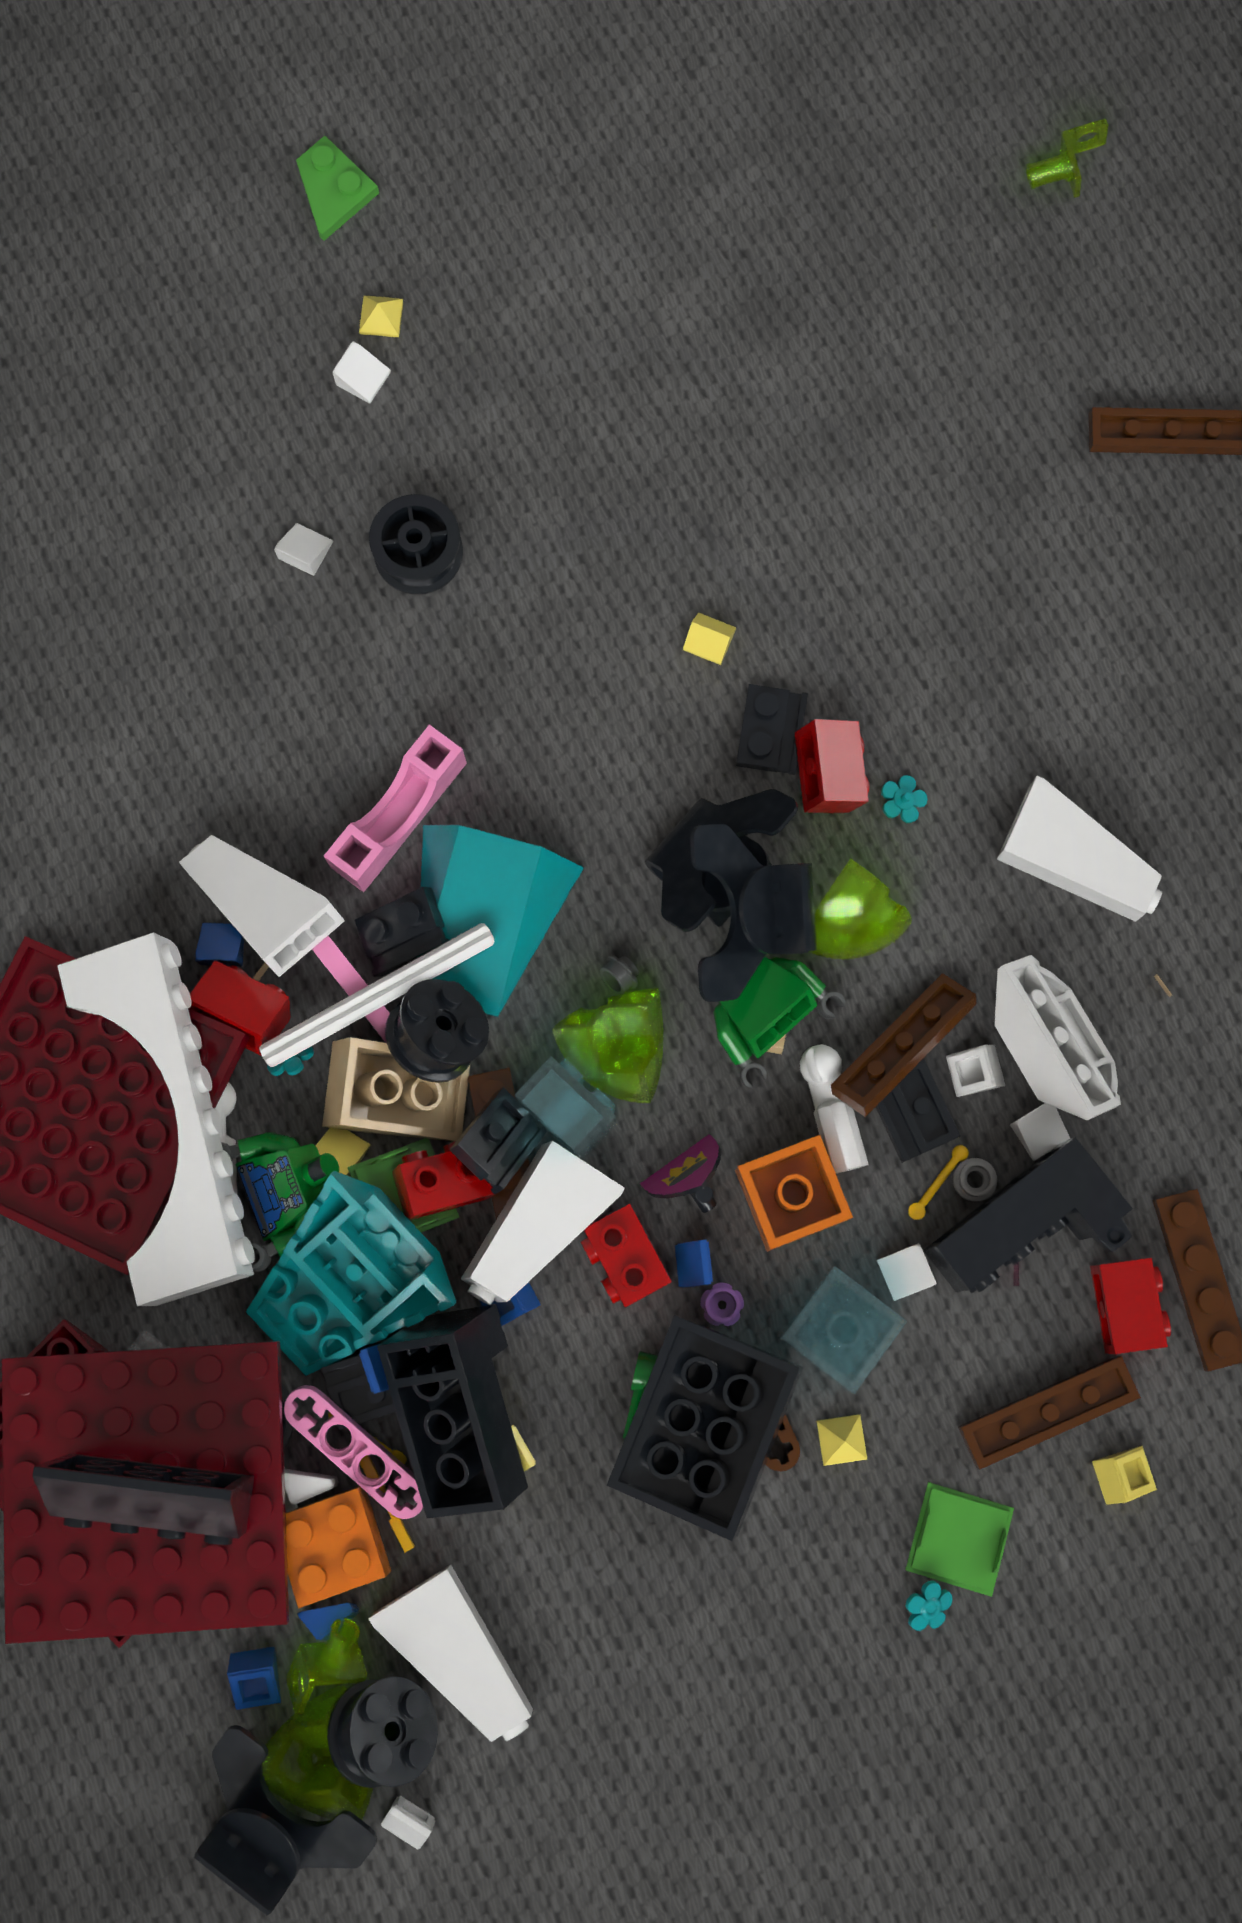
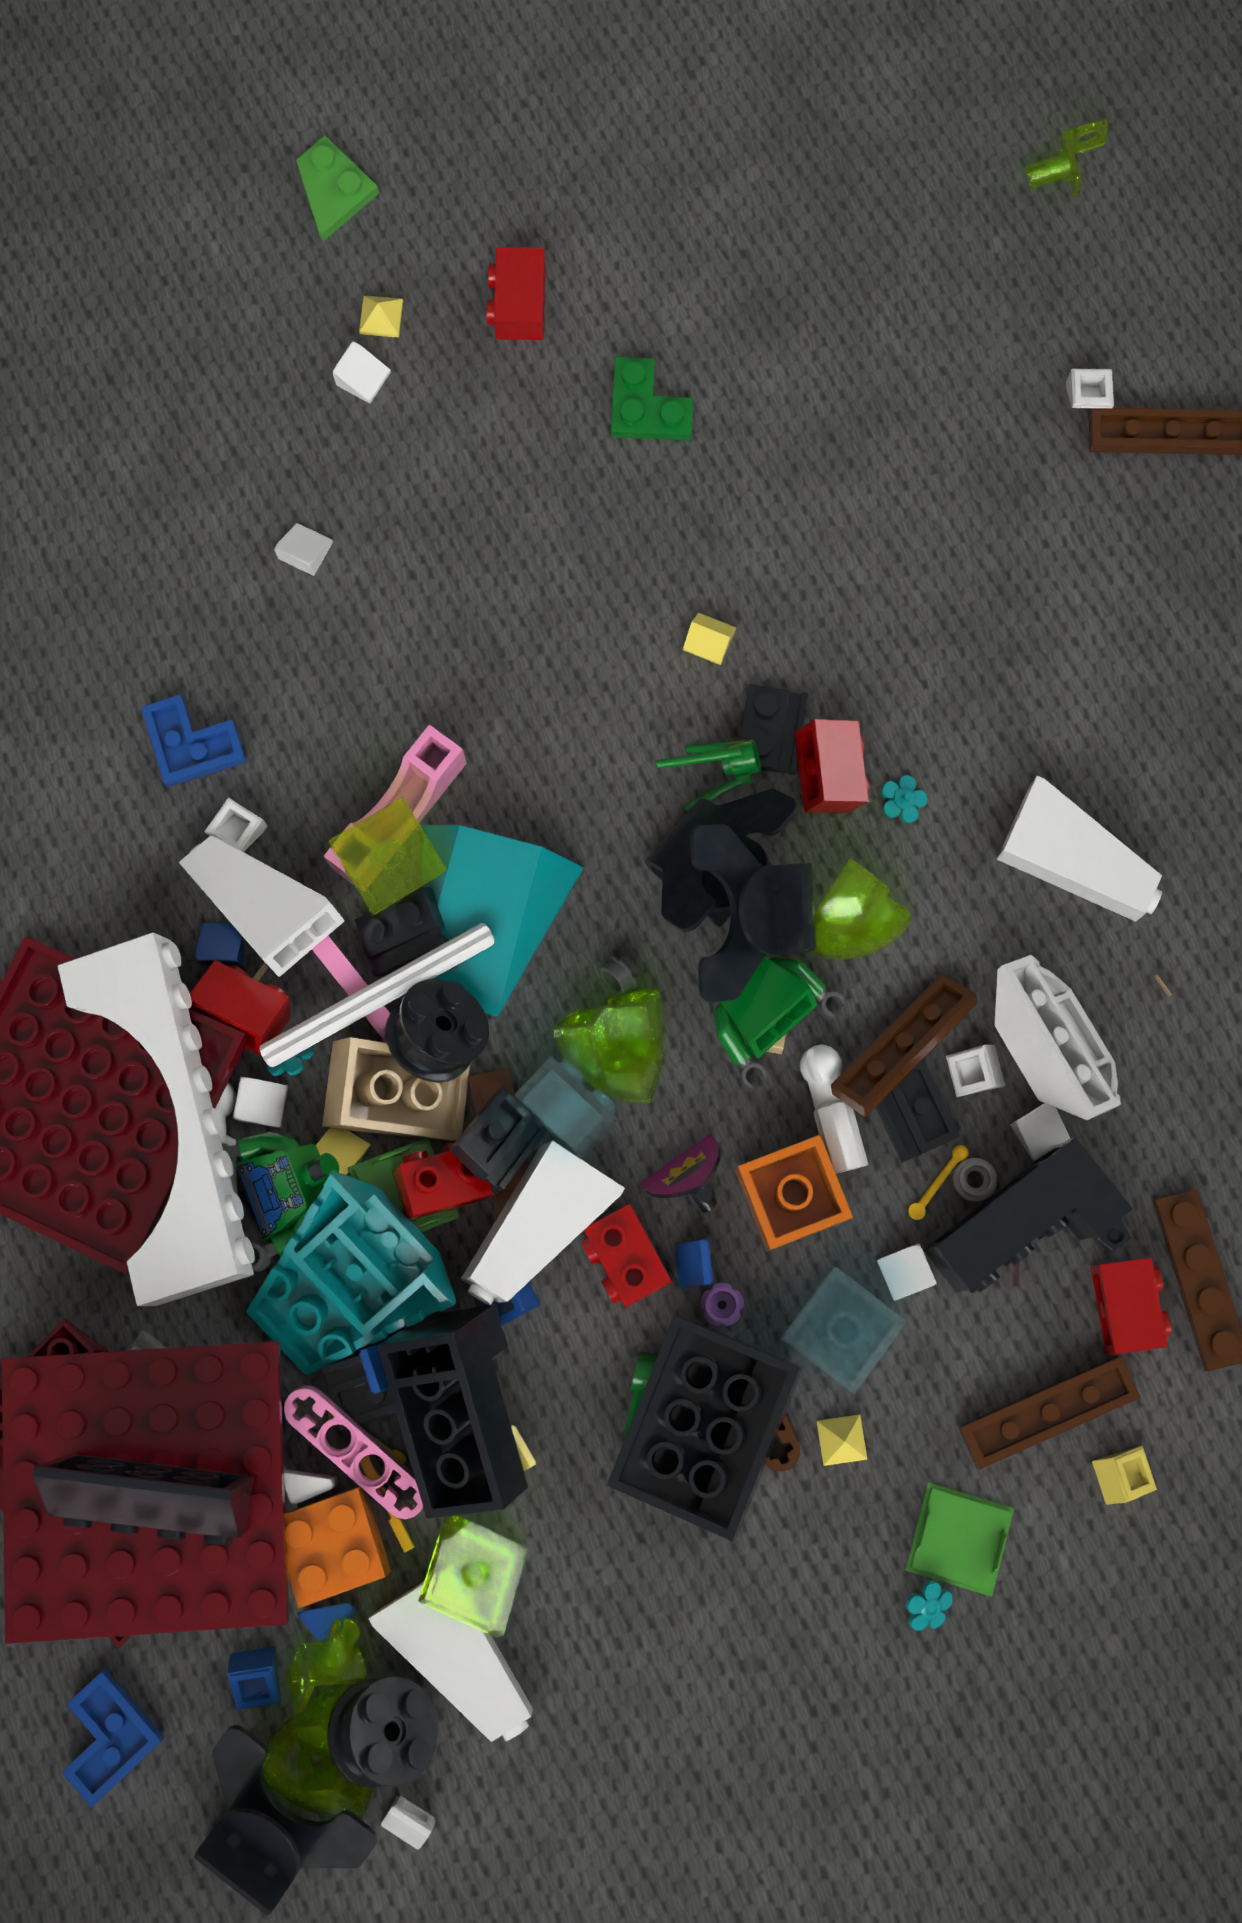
(121, 1734): none -> blue plate
(185, 752): none -> blue plate
(236, 825): none -> white slope
(260, 1102): none -> white slope
(387, 856): none -> clear neon green plate
(438, 545): black wheel -> none
(473, 1575): none -> clear neon green plate
(519, 293): none -> red brick
(640, 413): none -> green plate
(737, 758): none -> green plant
(1090, 388): none -> white slope

